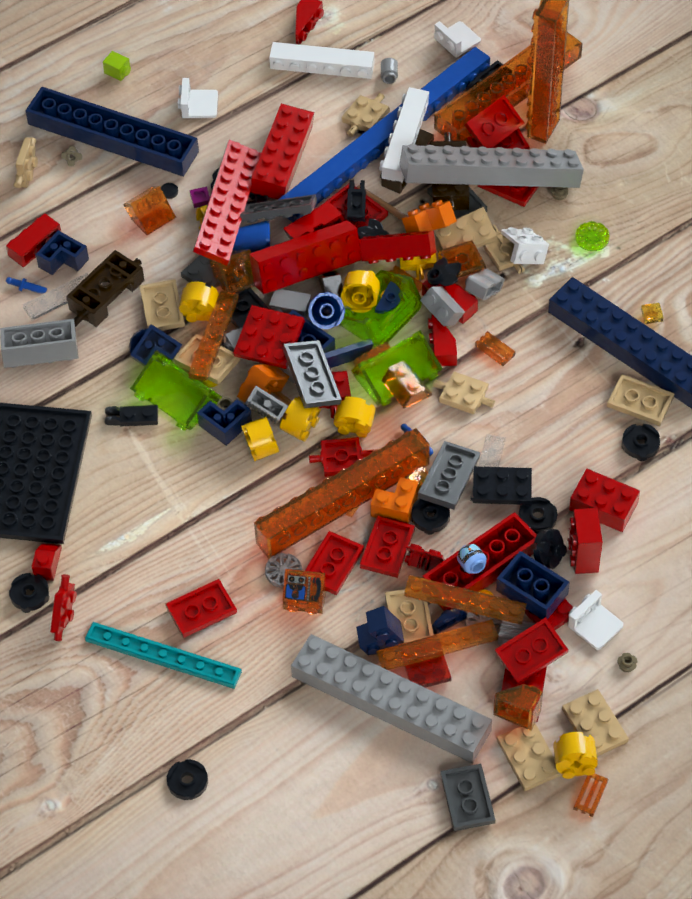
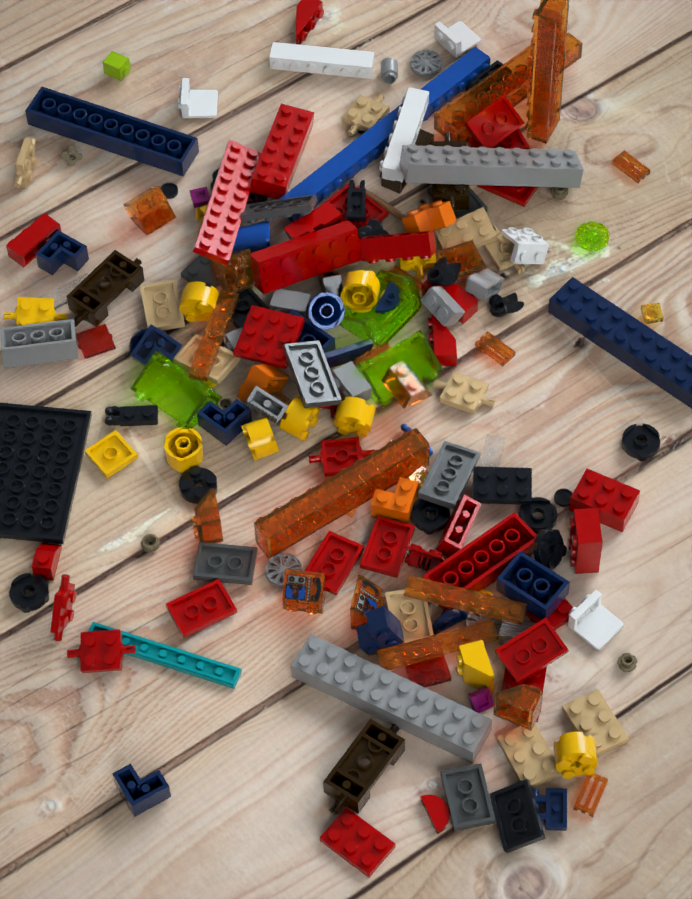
(26, 285): blue piece -> none
(34, 311): none -> yellow plate
(95, 341): none -> clear red piece
(101, 651): none -> red plate
(111, 454): none -> yellow plate
(142, 793): none -> dark blue brick
(150, 538): none -> dark tan plate
(183, 449): none -> yellow brick
(190, 790): black tile -> none
(193, 476): none -> black plate
(207, 519): none -> clear orange slope
(225, 562): none -> dark grey plate
(351, 382): none -> light grey brick
(351, 782): none -> dark brown brick
(357, 842): none -> red plate
(365, 598): none -> clear orange slope
(426, 63): none -> light grey wheel
(437, 811): none -> red tile
(458, 526): none -> red brick
(471, 559): light blue head -> none
(475, 665): none -> yellow slope
(480, 699): none -> magenta tile
(502, 306): none -> black plate
(517, 816): none -> black plate
(555, 808): none -> dark blue plate
(562, 497): none -> black piece
(628, 168): none -> clear orange tile
(640, 400): tan plate -> none

